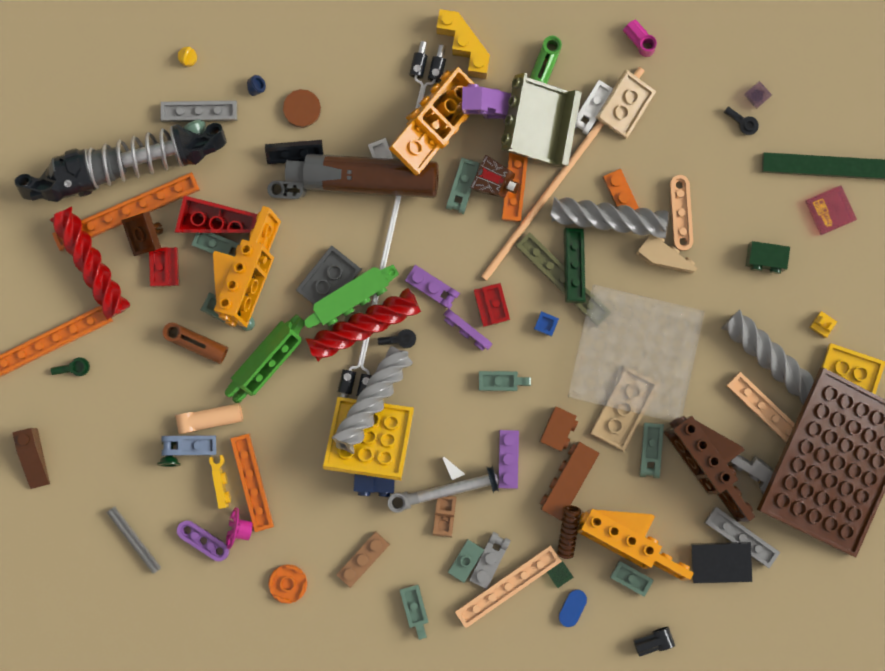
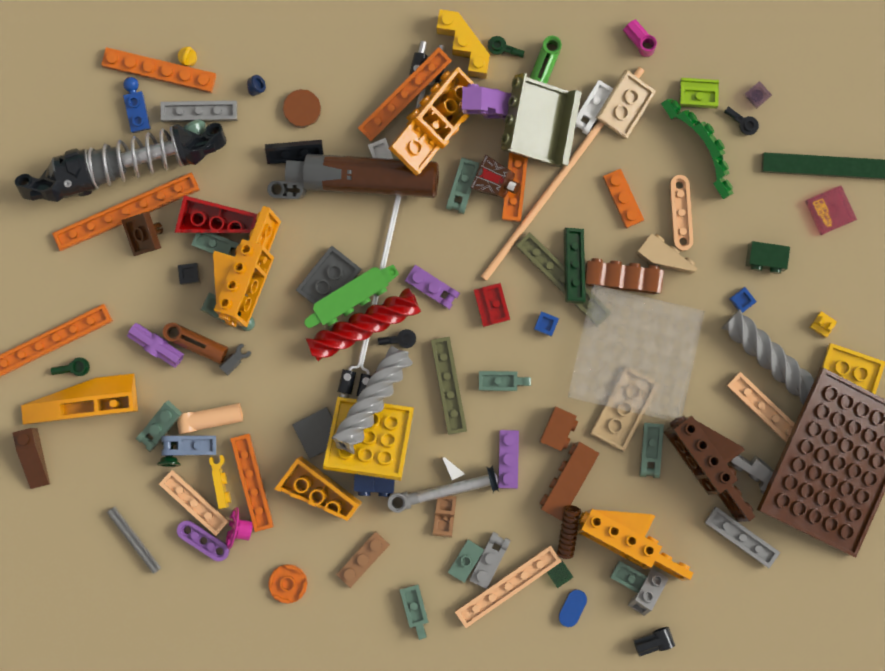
(88, 261): red piece -> none
(88, 399): none -> light orange wedge
(135, 106): none -> blue plate
(155, 345): none -> medium lavender piece
(158, 70): none -> orange plate
(159, 425): none -> sand green plate
(164, 267): red plate -> none
(188, 273): none -> black plate
(194, 502): none -> light nougat plate
(234, 360): none -> dark grey bar
(265, 359): bright green hinge -> none
(314, 432): none -> dark grey tile
(317, 489): none -> light orange wedge
(405, 94): none -> orange plate
(448, 385): none -> olive plate
(467, 330): medium lavender plate -> none
(498, 46): none -> dark green plate
(606, 217): light grey piece -> none
(623, 277): none -> dark orange brick
(649, 592): none -> light grey bracket
(699, 93): none -> lime plate
(714, 146): none -> green piece
(721, 562): black tile -> none
(742, 300): none -> blue tile

